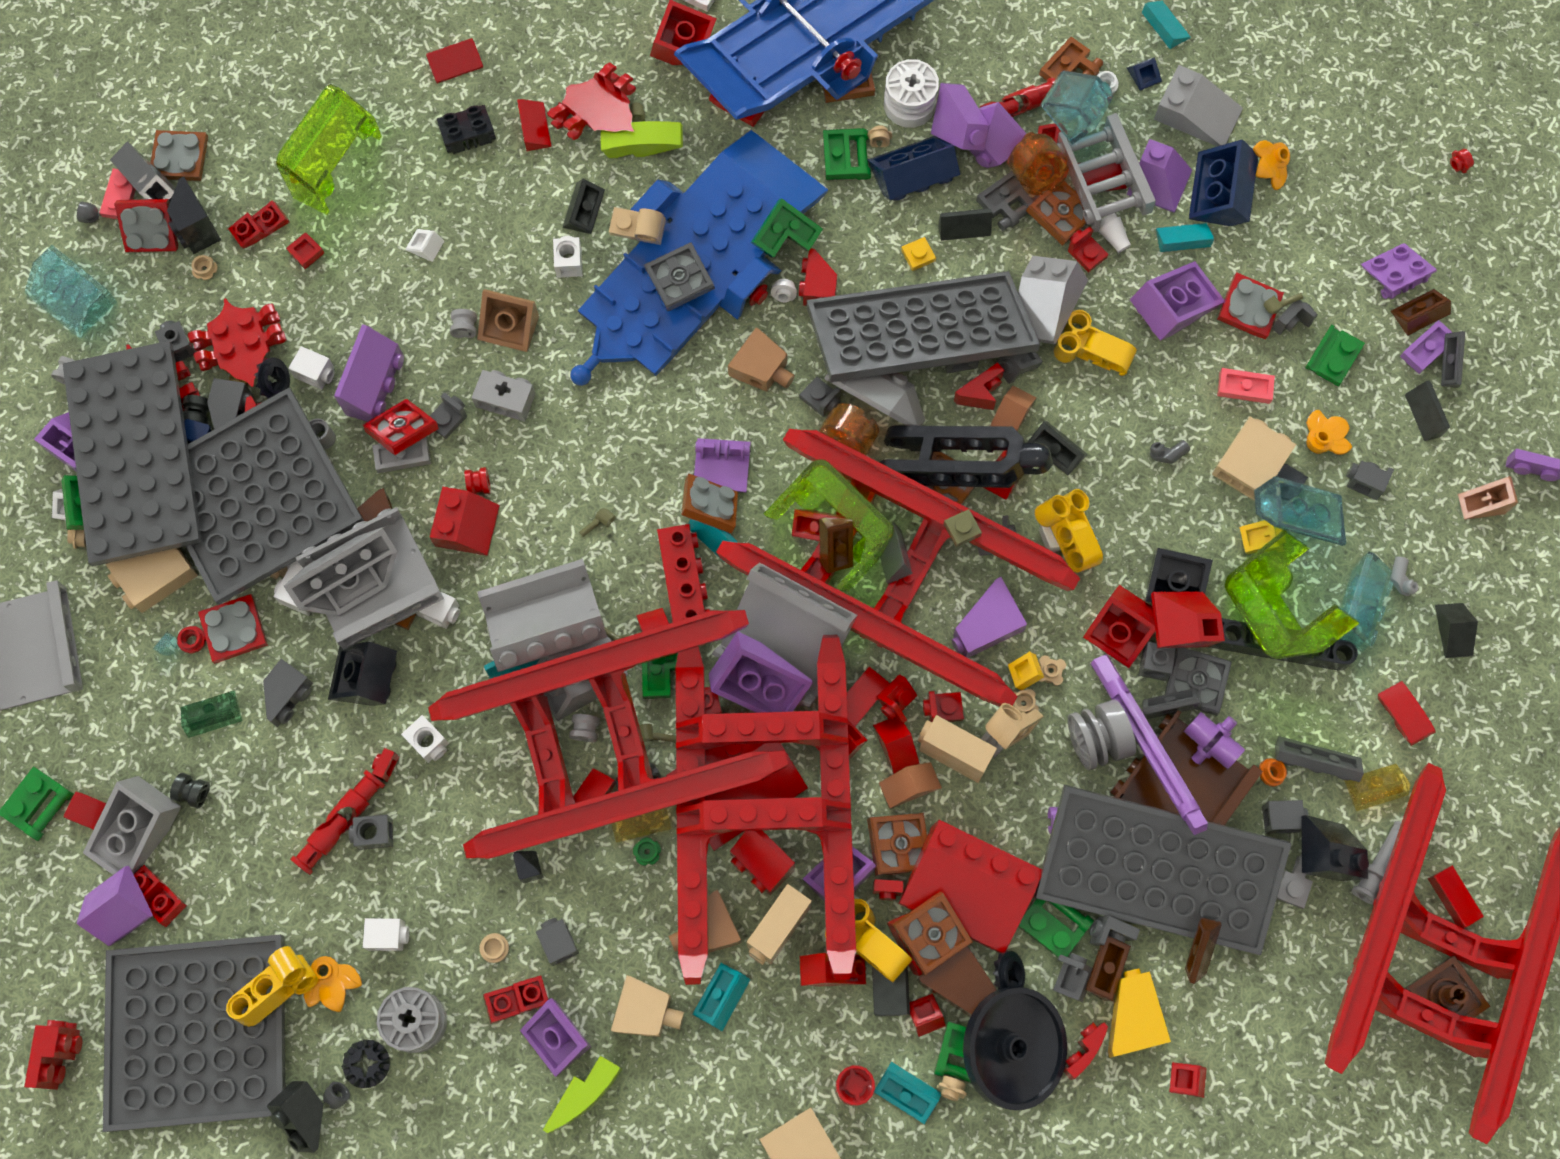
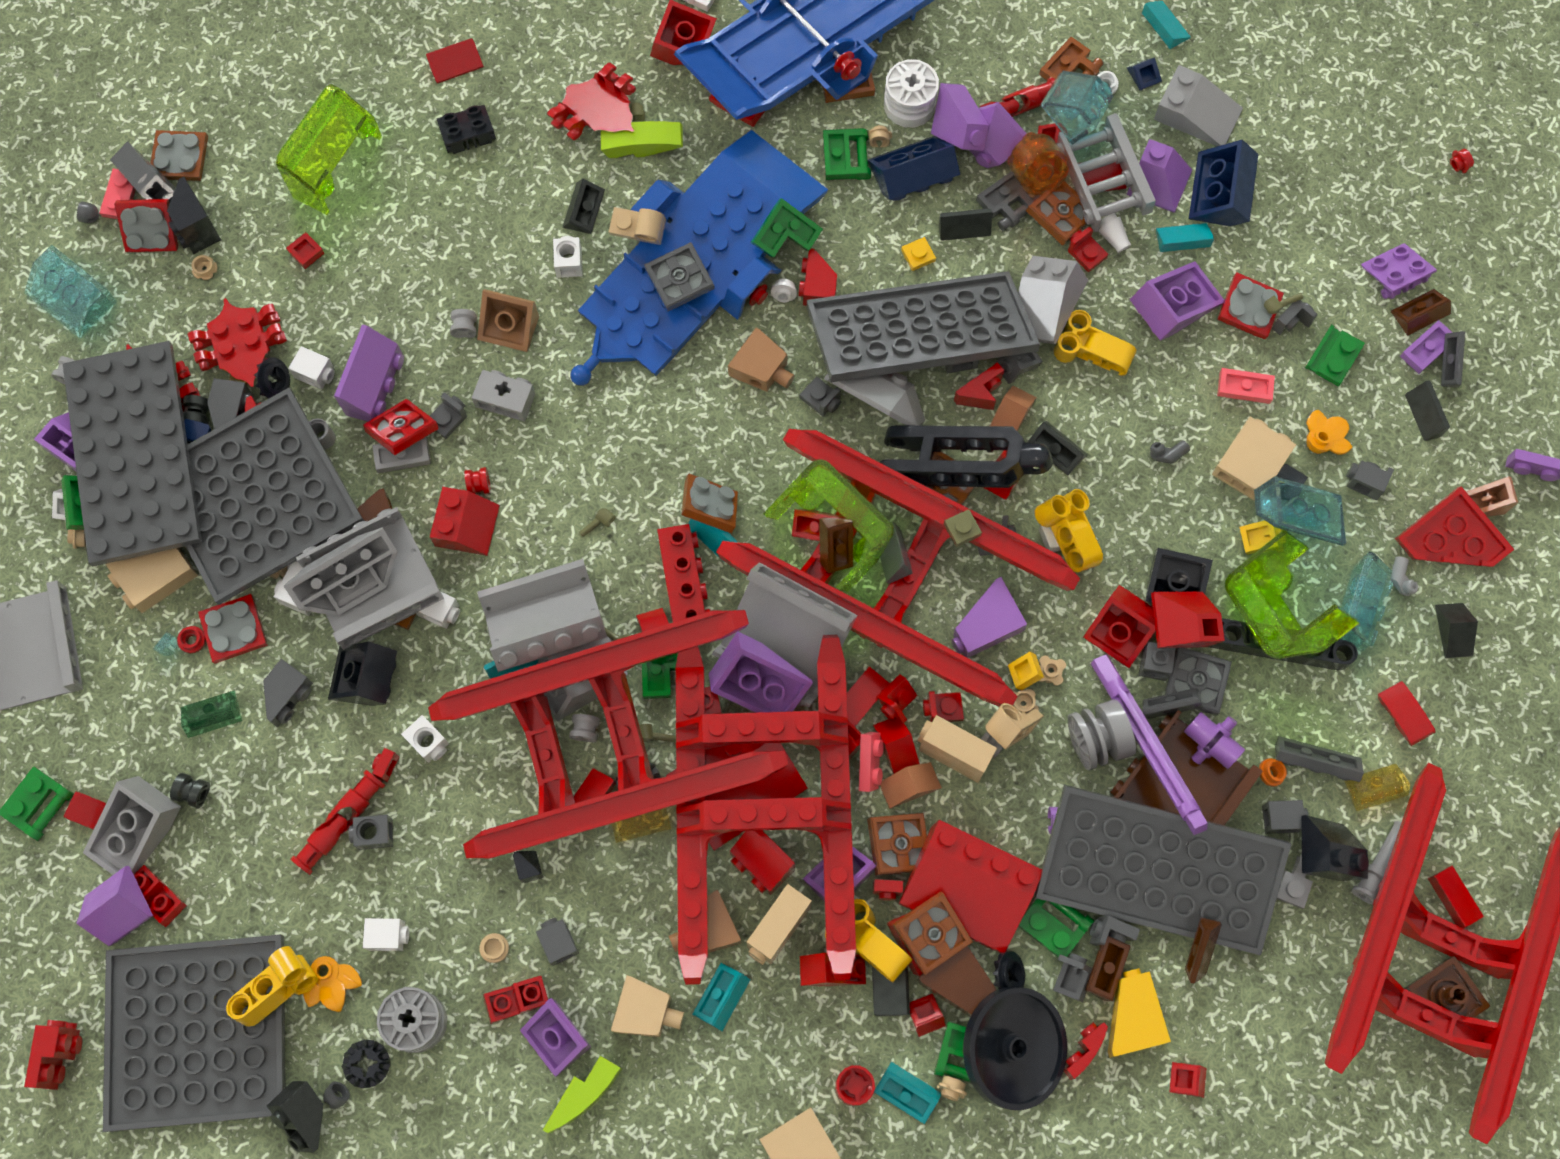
(178, 336): dark grey brick -> none
(254, 228): red slope -> none
(425, 244): white slope -> none
(534, 124): red slope -> none
(641, 846): green plate -> none
(723, 462): medium lavender hinge -> none
(850, 427): clear orange brick -> none
(870, 752): none -> coral plate
(1272, 162): light orange plate -> none
(1455, 534): none -> red plate

